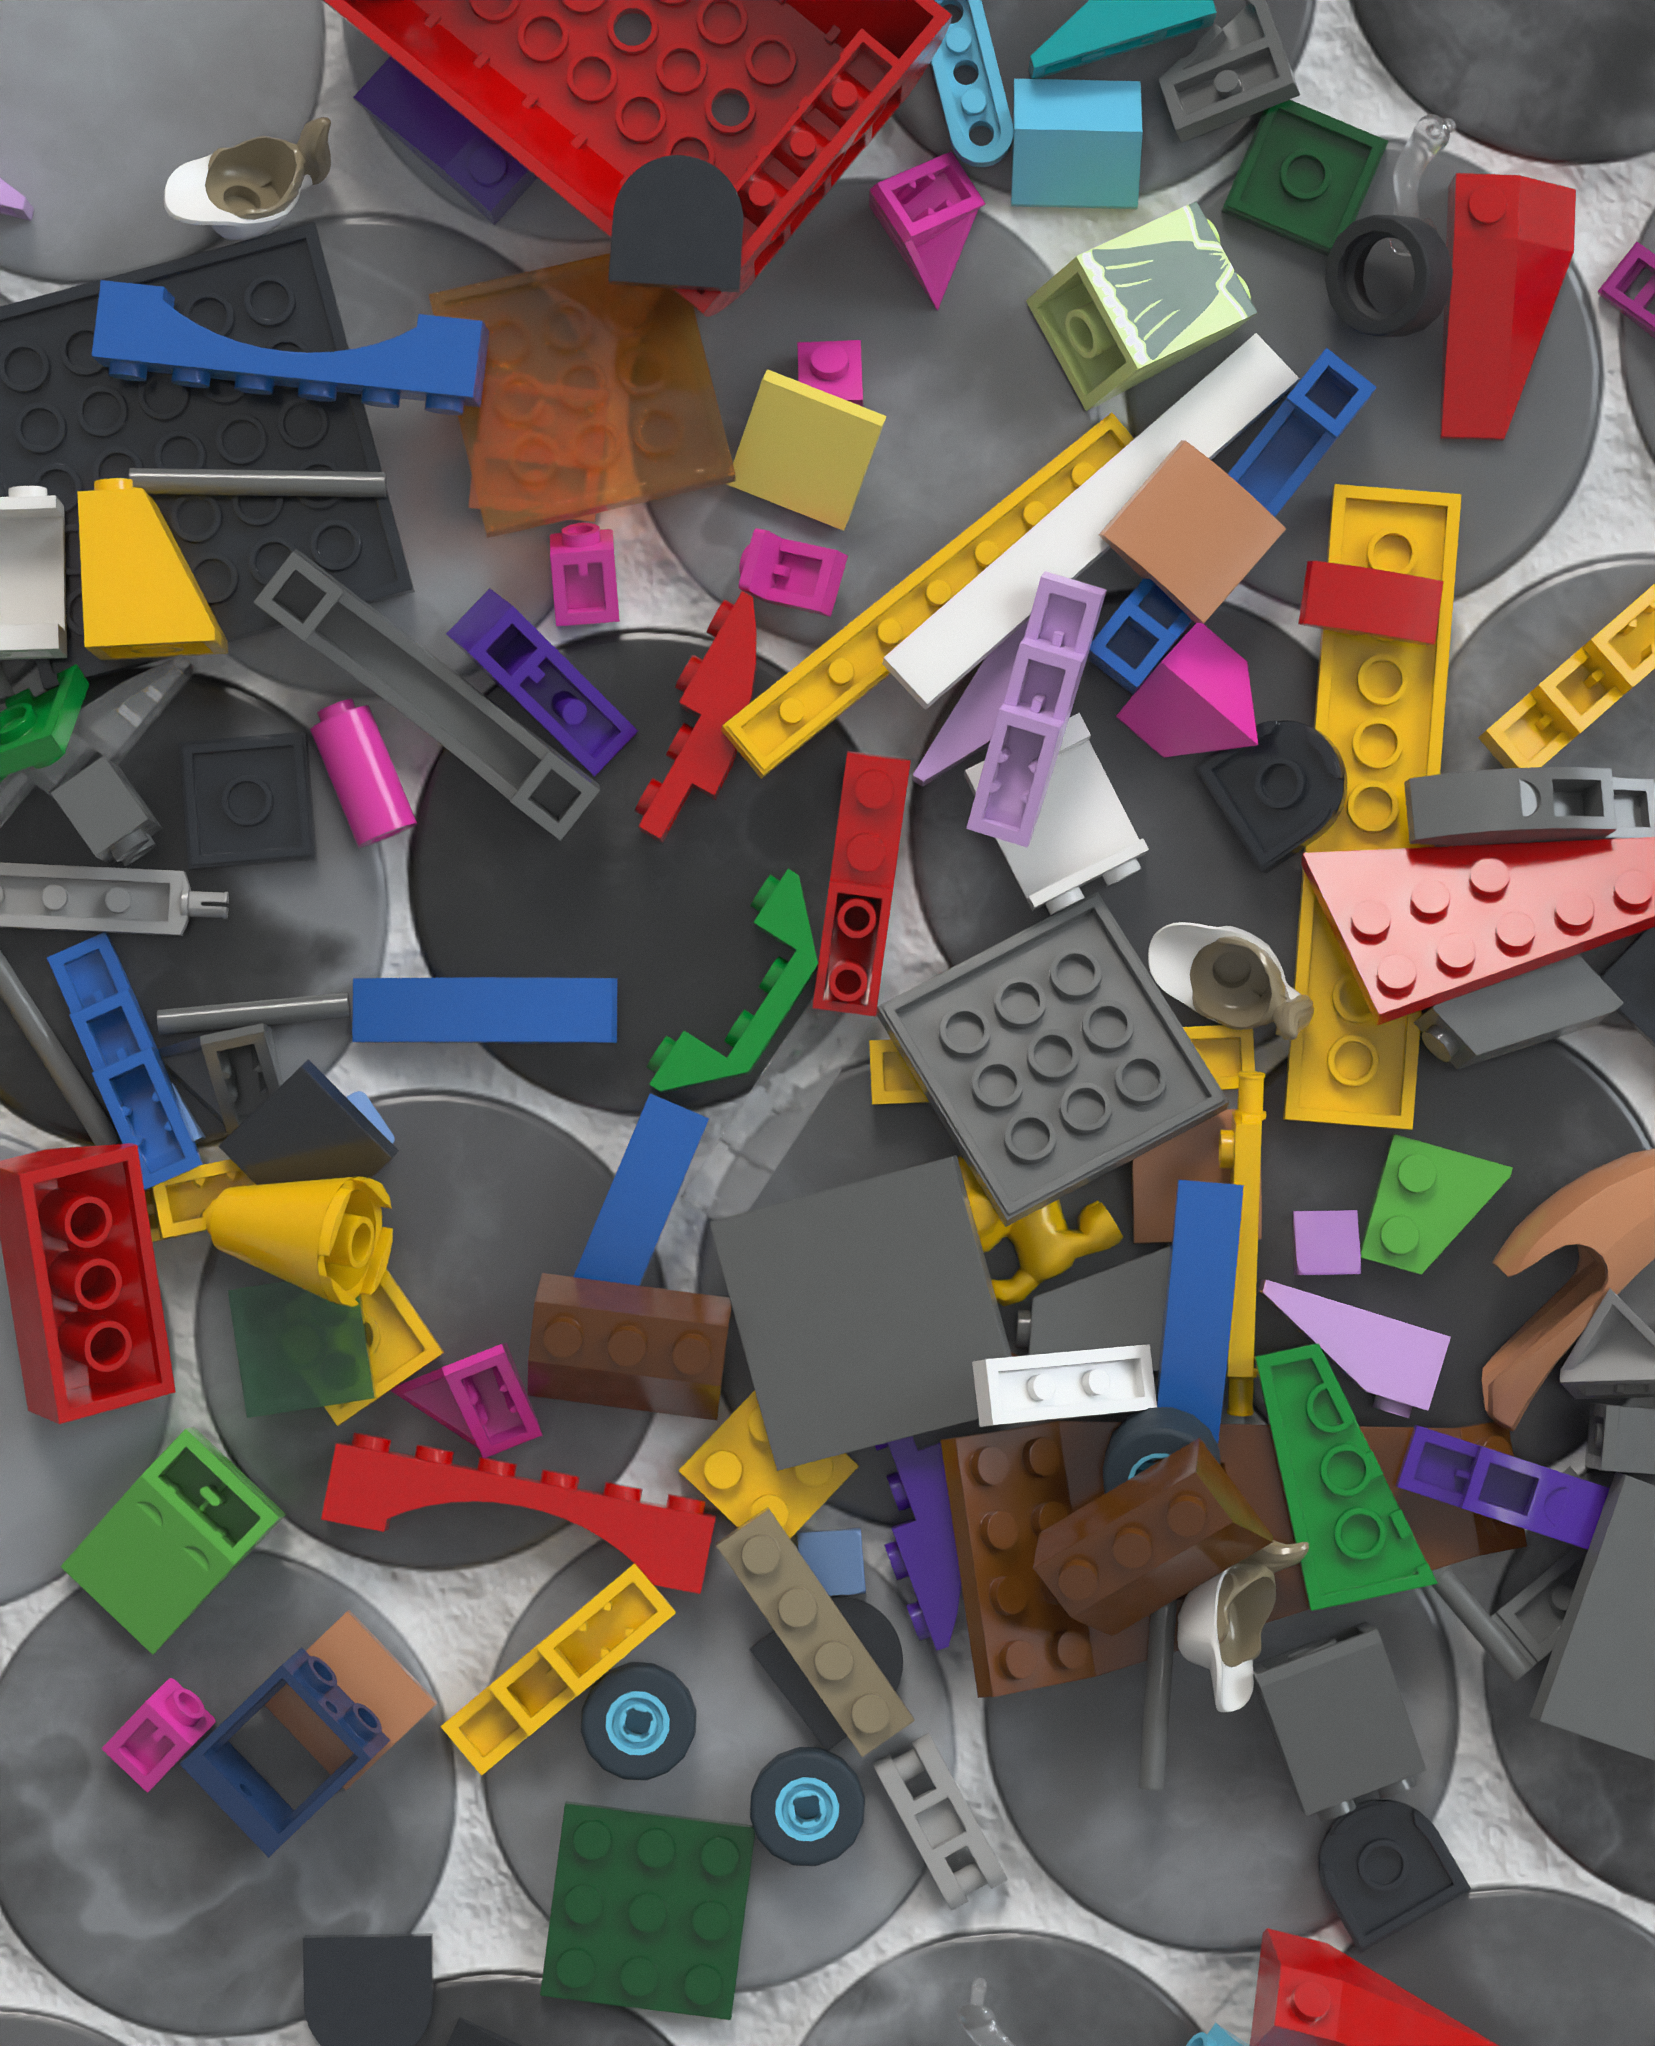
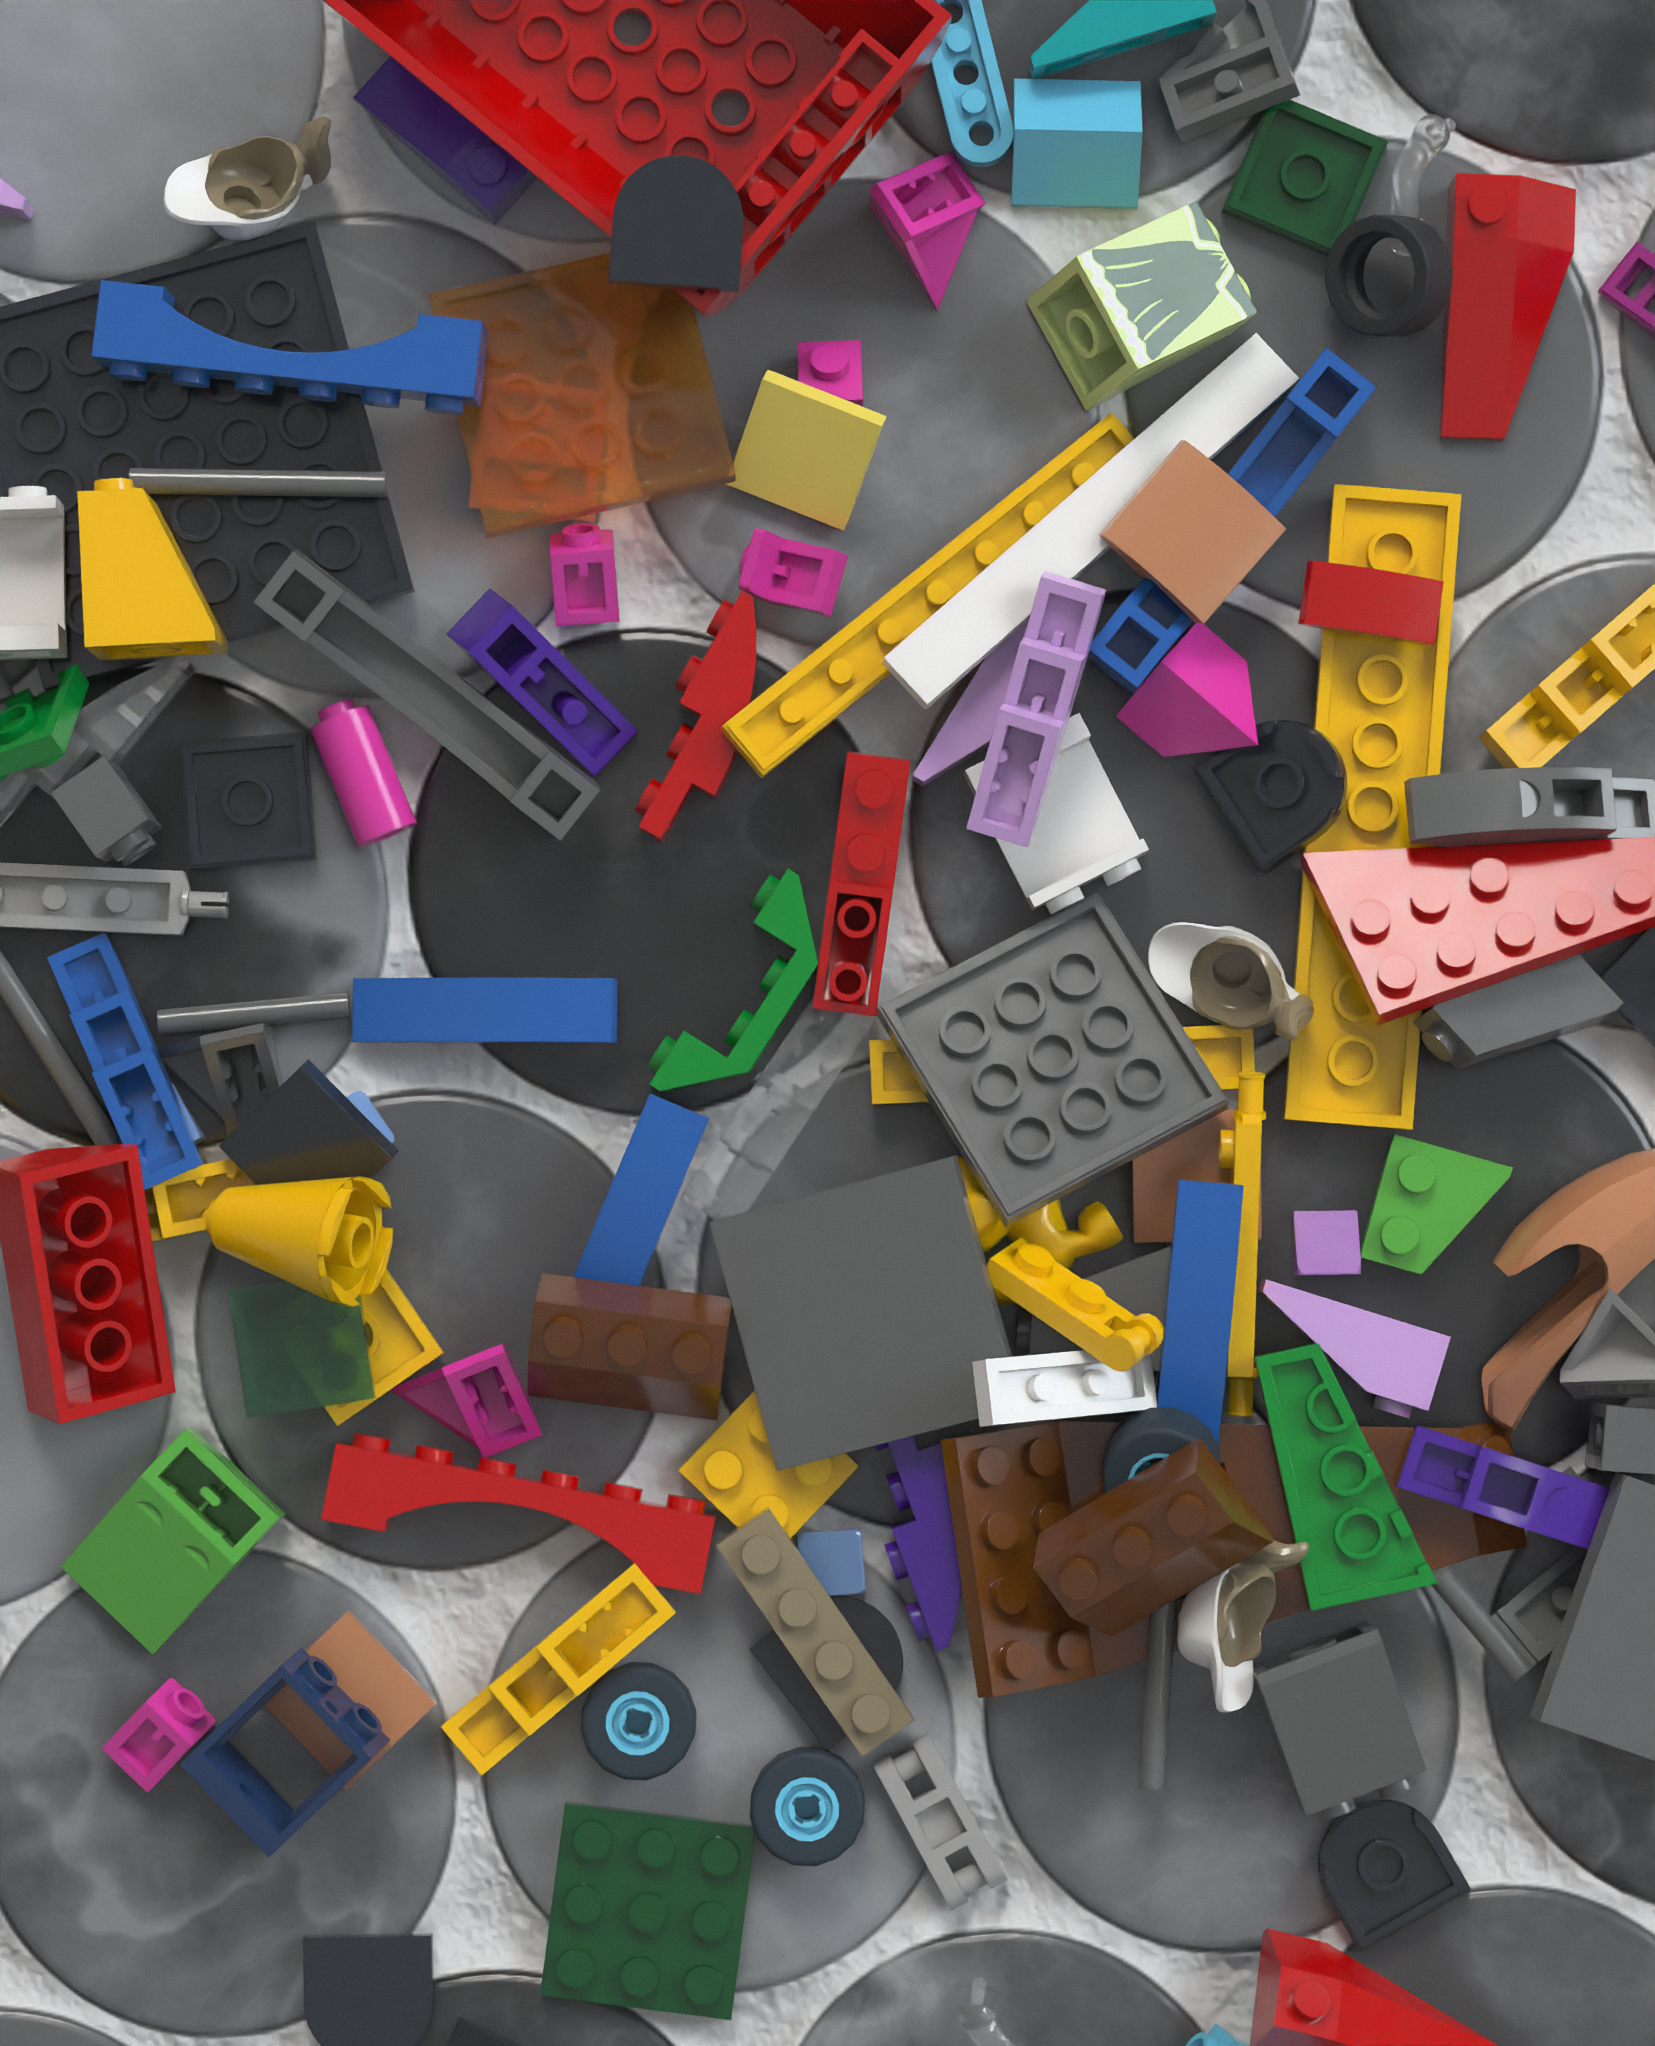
(1074, 1306): none -> yellow plate

